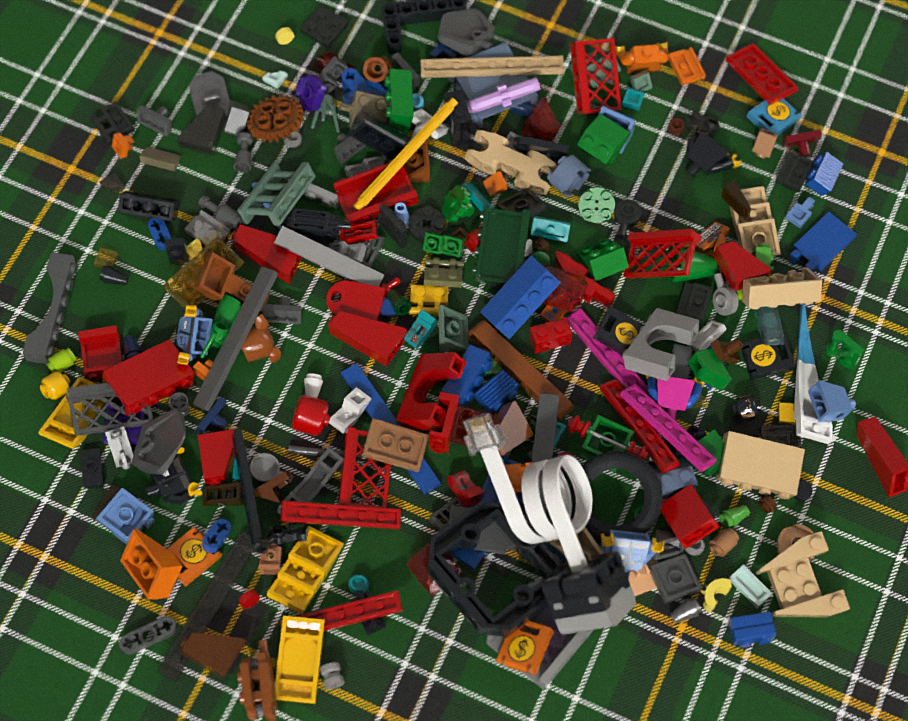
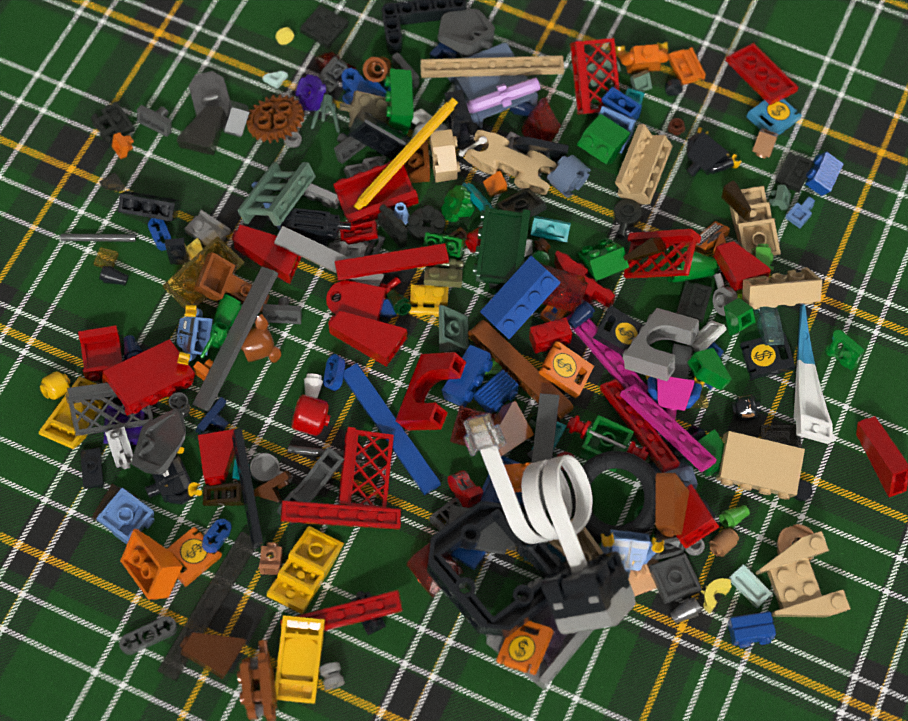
(40, 343): dark grey arch -> none
(61, 360): lime brick -> none
(99, 237): none -> dark grey bar
(160, 158): dark tan slope -> none
(224, 214): dark grey piece -> none
(243, 157): dark grey piece -> none
(249, 599): red tile -> none
(279, 535): black piece -> none
(334, 372): none -> blue beam
(351, 410): white slope -> none
(358, 583): teal plate -> none
(391, 261): none -> red tile
(395, 445): medium nougat tile -> none
(418, 102): medium azure tile -> none
(420, 329): teal leg -> none
(440, 441): red panel -> none
(444, 155): none -> tan brick
(482, 140): none -> white hinge
(562, 368): none -> orange container
(581, 314): none -> dark blue cone
(605, 204): plate -> none
(622, 104): none -> blue slope
(643, 166): none -> tan brick
(648, 248): none -> dark brown slope
(670, 504): none -> dark orange slope
(673, 87): none -> black tile
(703, 123): pearl dark grey plate -> none
(727, 351): reddish brown tile -> none
(738, 316): none -> green slope
(767, 504): reddish brown plate -> none
(782, 197): none -> sand green tile
(786, 413): yellow tile -> none
(802, 141): dark red tile -> none
(822, 243): blue tile -> none
(830, 401): medium blue torso -> none

